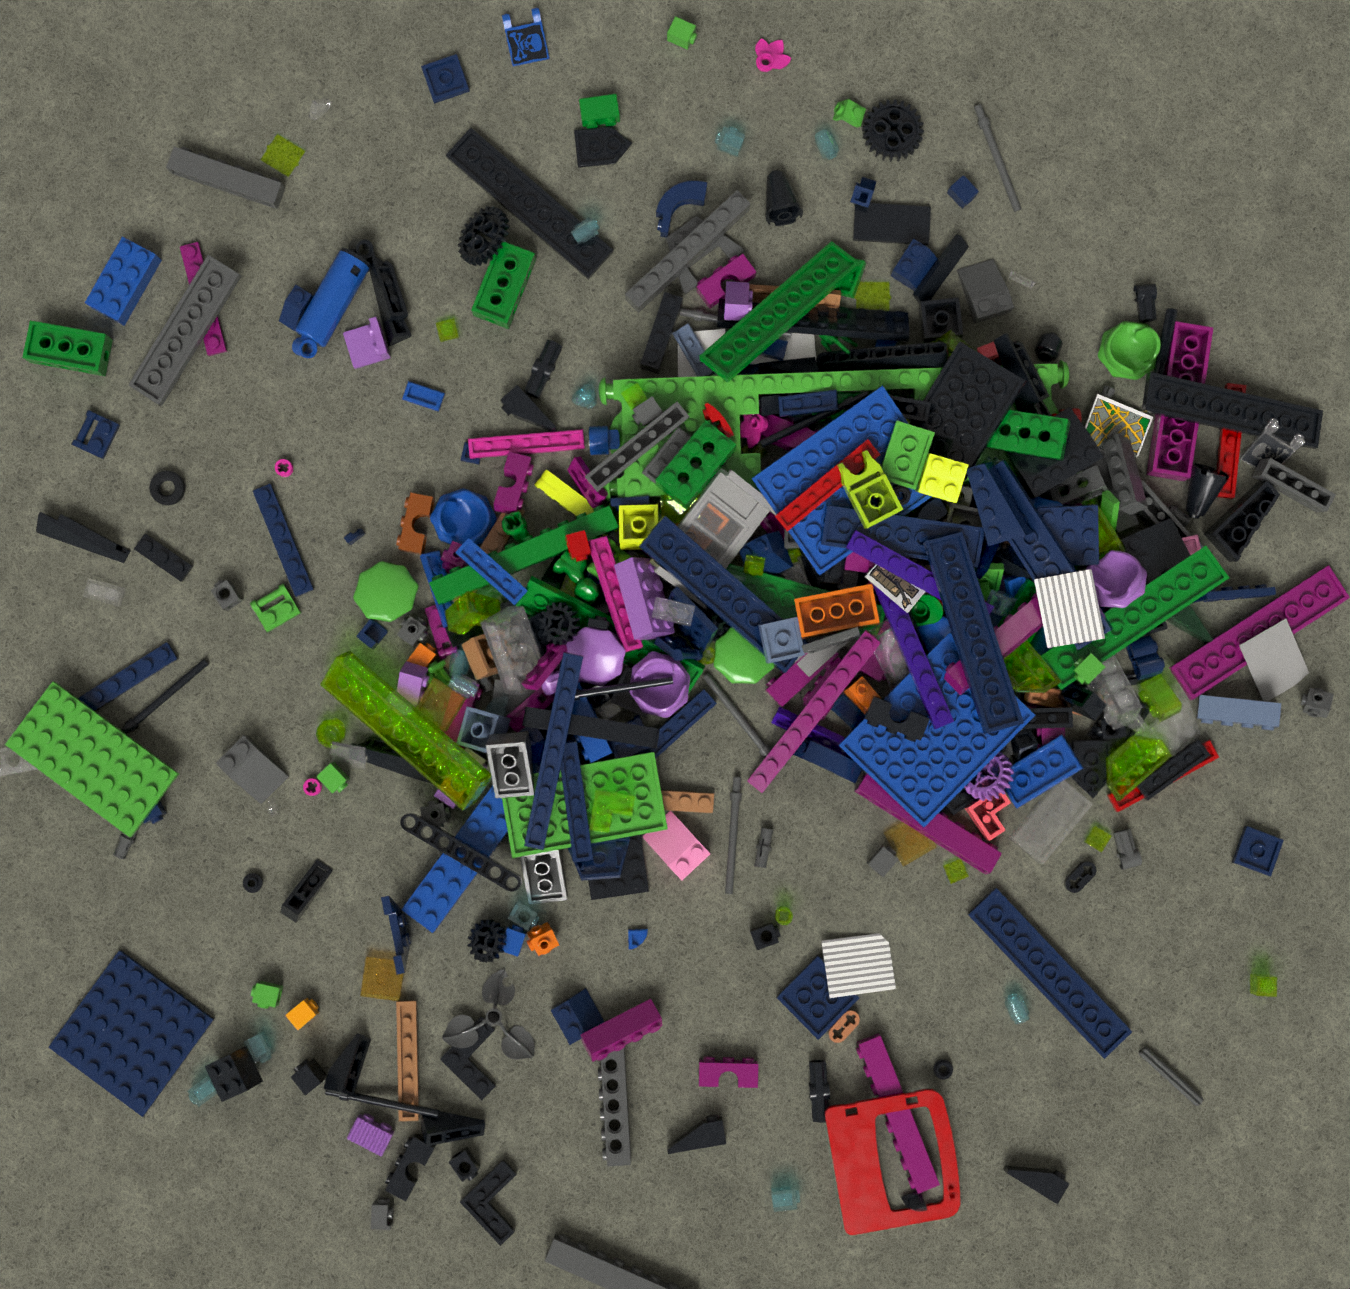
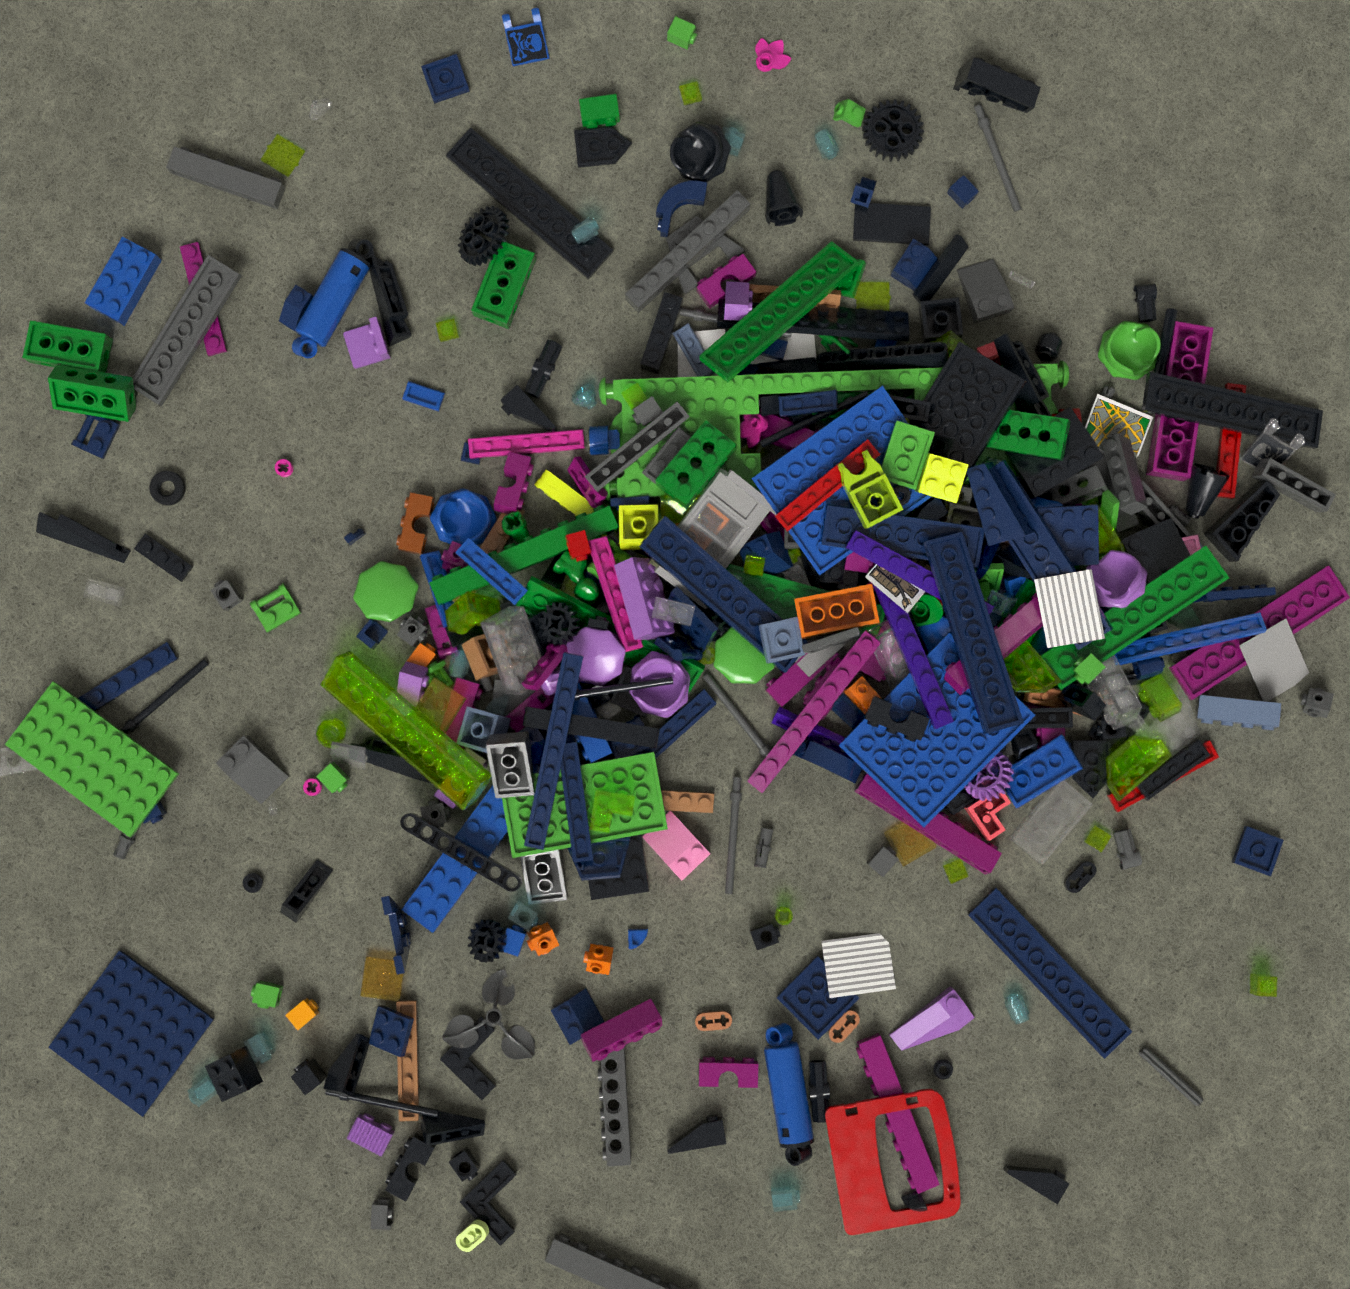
(92, 393): none -> green brick
(283, 540): dark blue plate -> none
(391, 1031): none -> dark blue plate
(463, 685): clear light blue brick -> none
(475, 1234): none -> yellowish green plate
(598, 959): none -> orange brick
(690, 93): none -> clear neon green plate
(700, 152): none -> black piece
(712, 414): red slope -> none
(713, 1025): none -> nougat beam
(789, 1094): none -> blue piece
(939, 1017): none -> medium lavender wedge
(997, 85): none -> black wedge
(1192, 638): none -> blue plate

